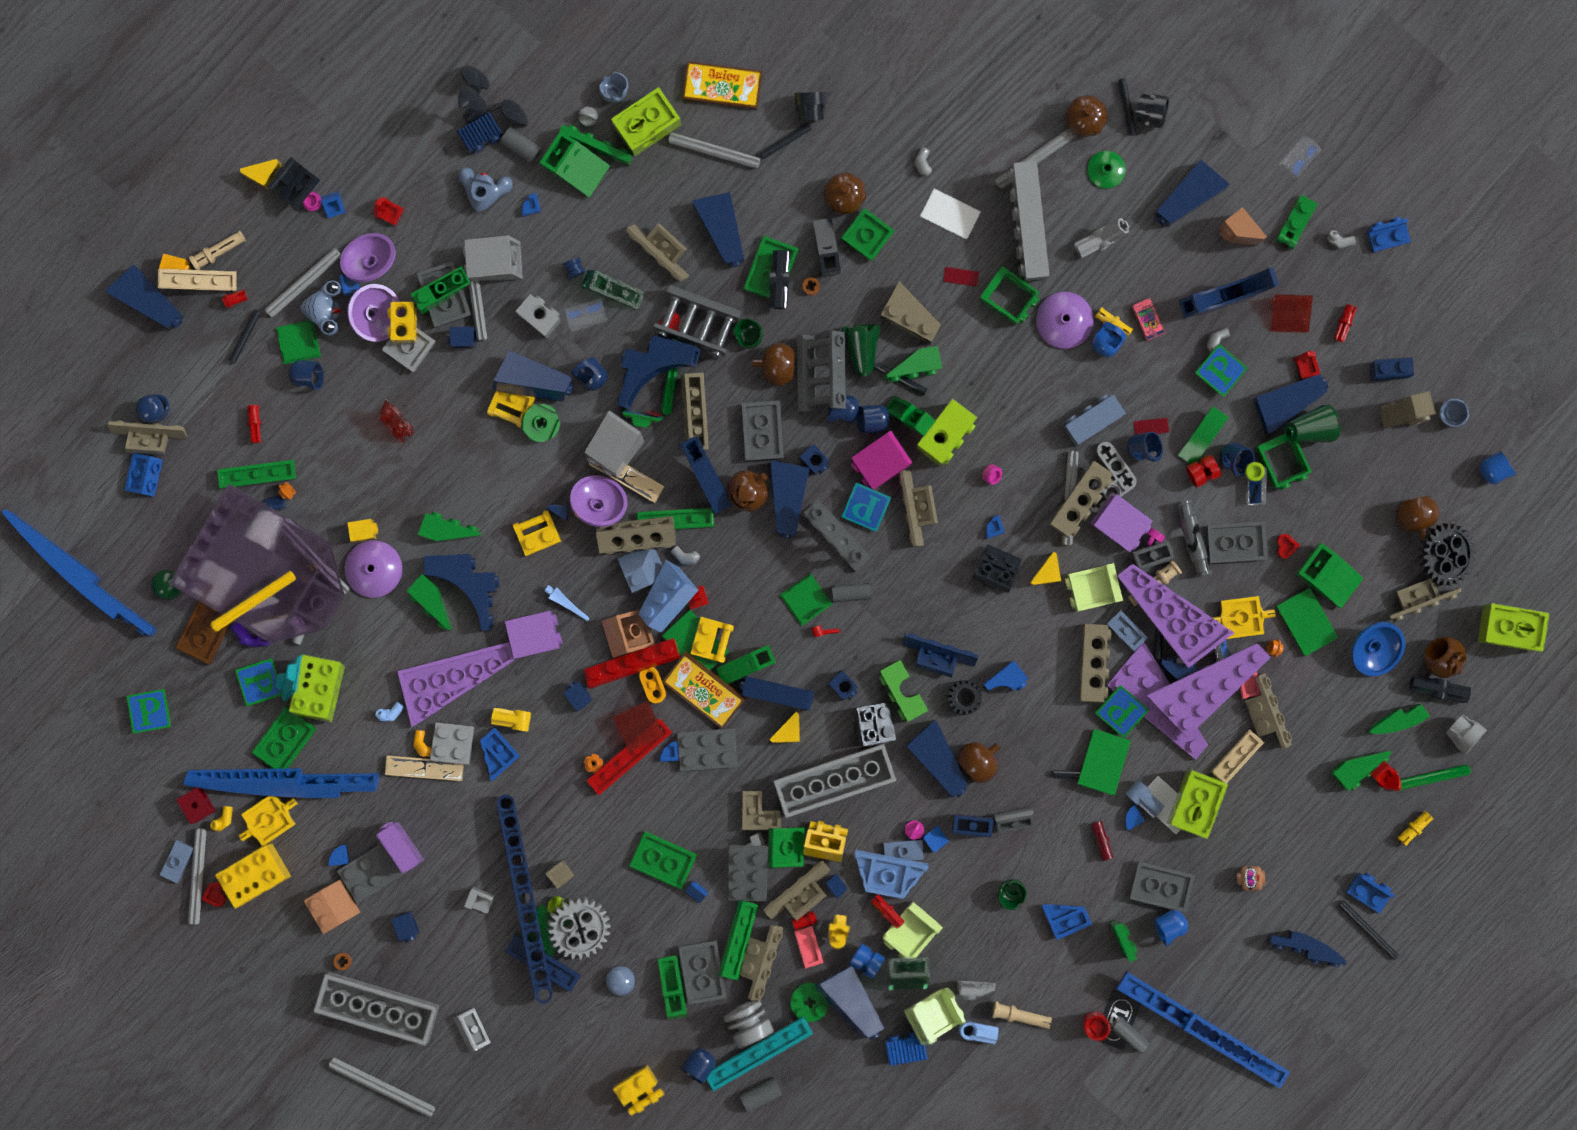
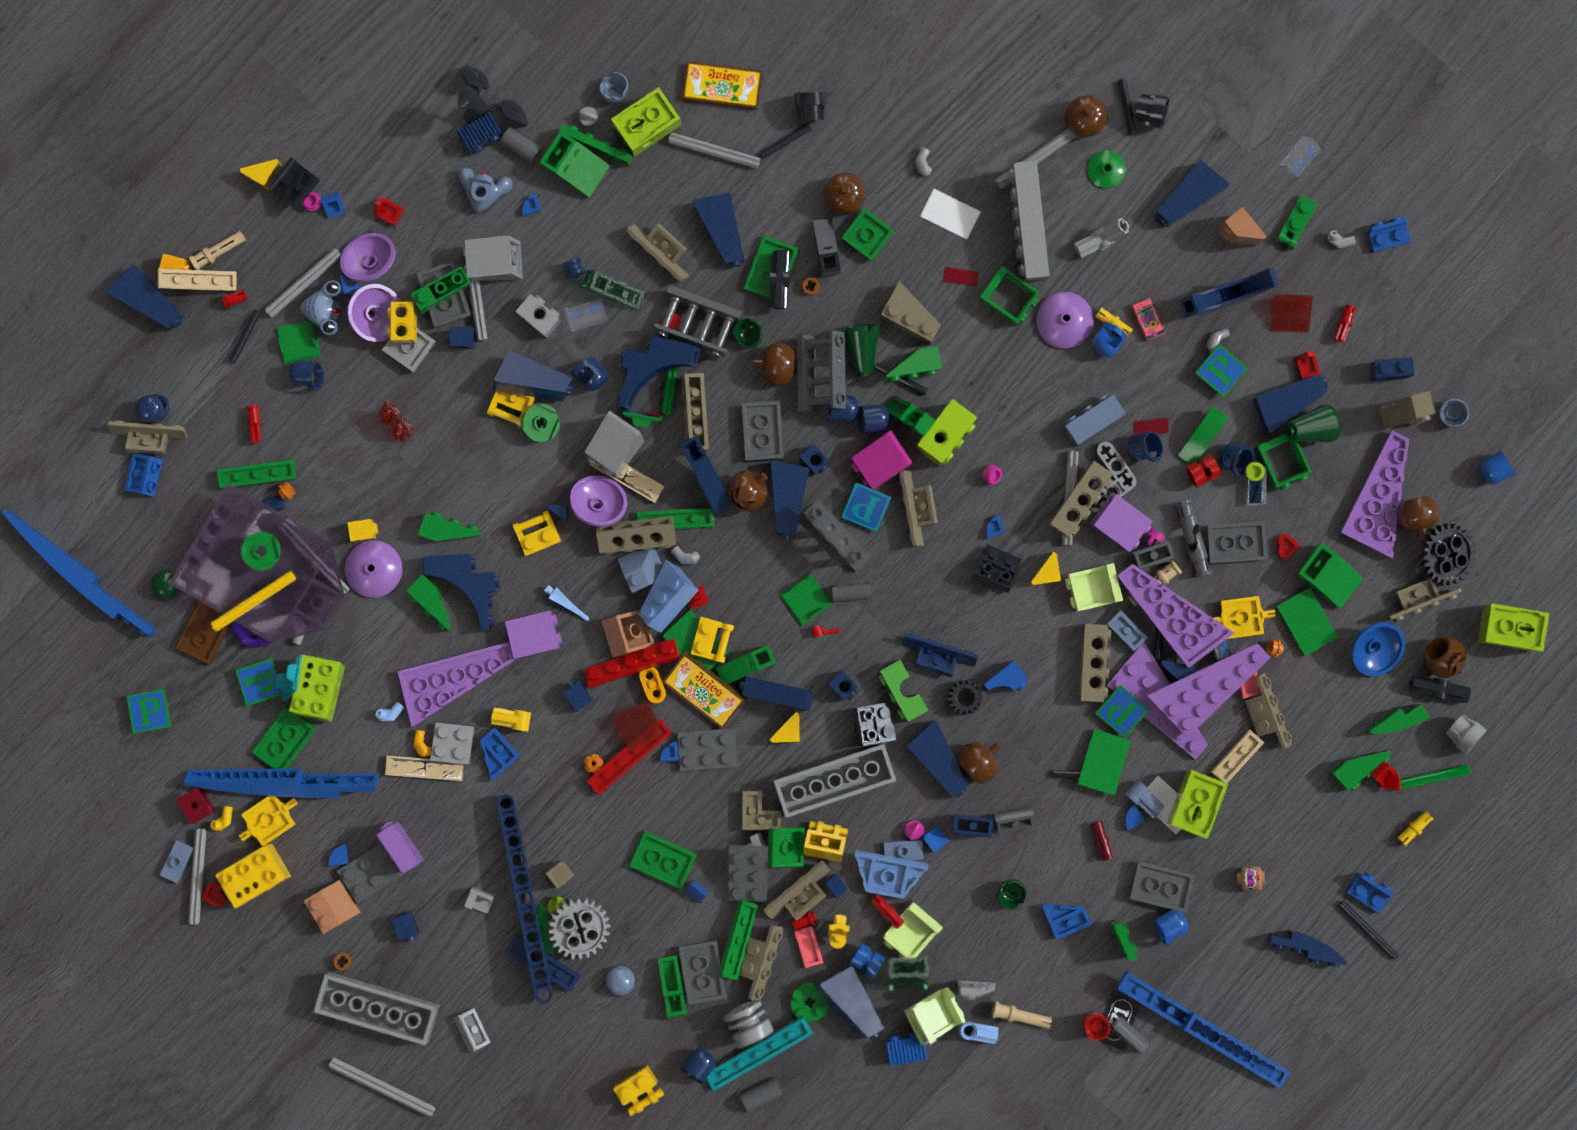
(270, 556): none -> green plate
(1374, 511): none -> medium lavender wing

